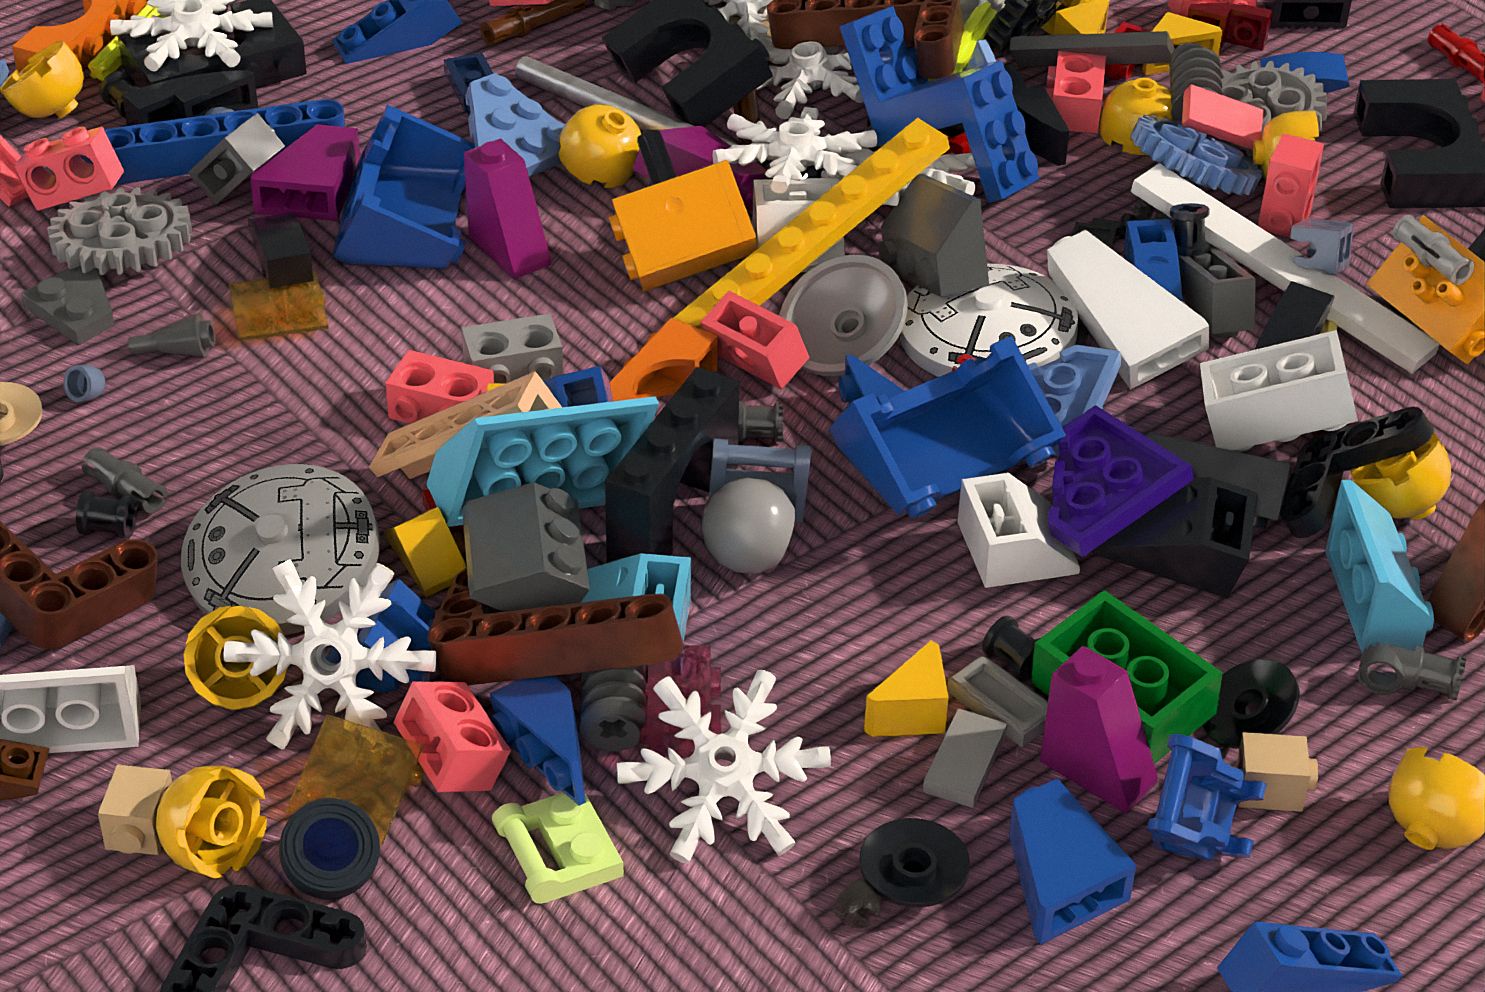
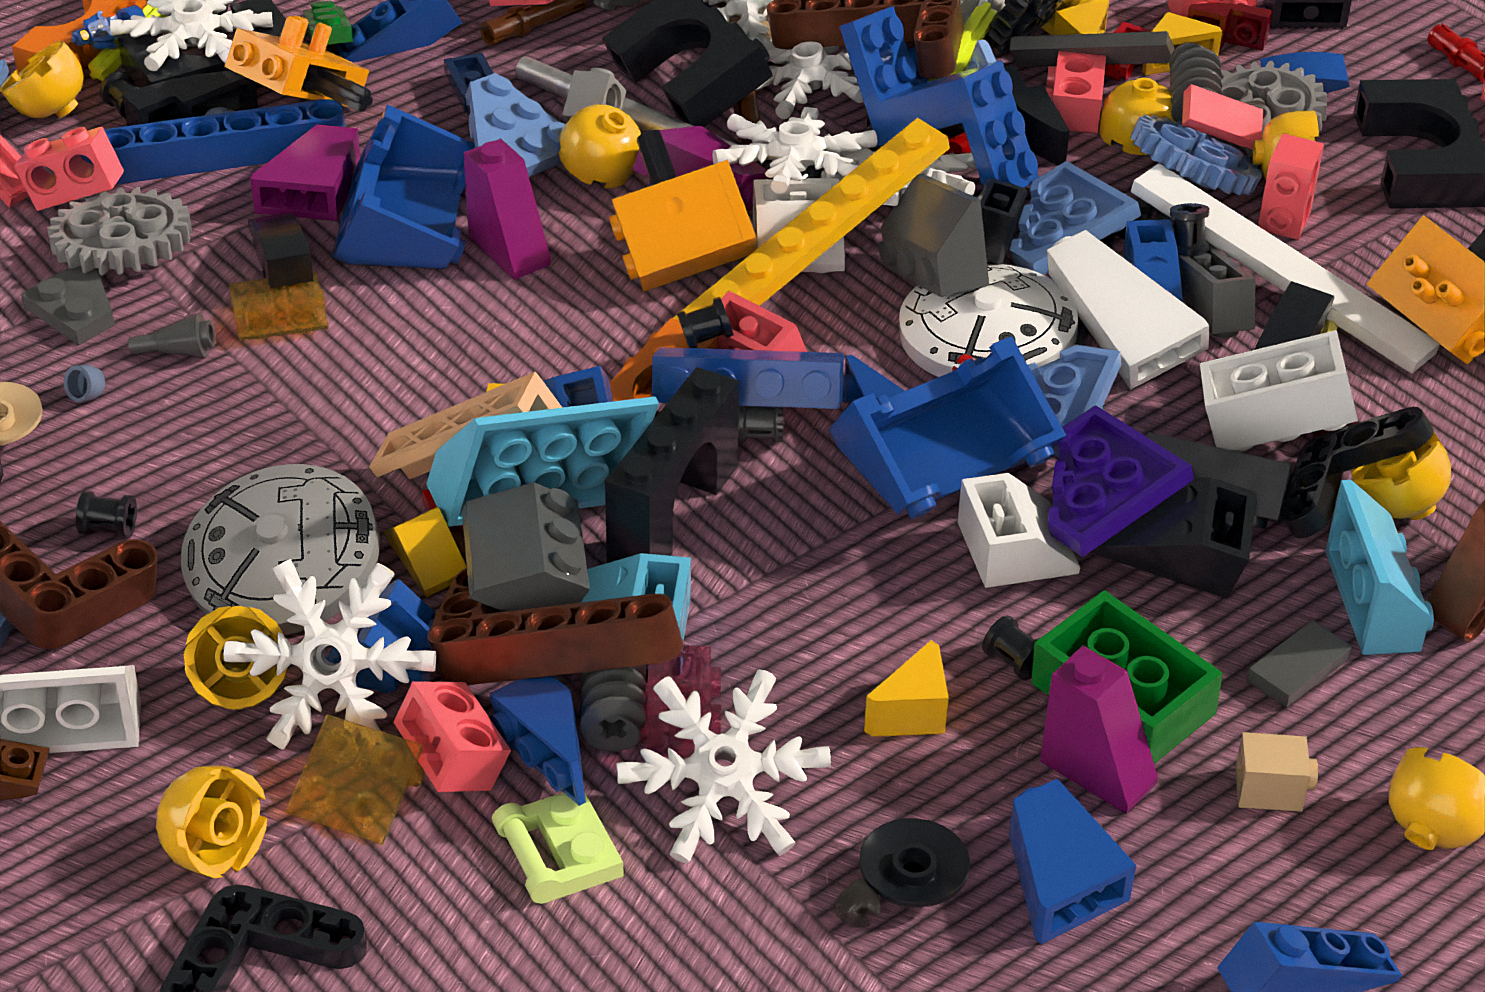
(98, 31): none -> blue piece
(124, 479): dark grey pin -> none
(131, 808): tan brick -> none
(236, 158): dark grey brick -> none
(298, 66): none -> light orange piece
(329, 848): black wheel -> none
(331, 15): none -> green plate
(431, 384): coral brick -> none
(515, 348): light grey brick -> none
(592, 88): none -> light grey brick
(705, 323): none -> black bush
(748, 525): light grey helmet -> none
(764, 375): none -> blue brick
(792, 484): sand blue plate -> none
(845, 296): light grey dish -> none
(965, 758): light grey tile -> none
(1000, 215): none -> black brick
(1002, 697): light grey tile -> none
(1063, 206): none -> medium blue plate
(1201, 802): blue piece -> none
(1253, 699): black dish -> none
(1299, 663): none -> dark grey tile
(1328, 246): sand blue hinge -> none
(1411, 670): dark grey connector -> none
(1433, 249): light grey pin -> none

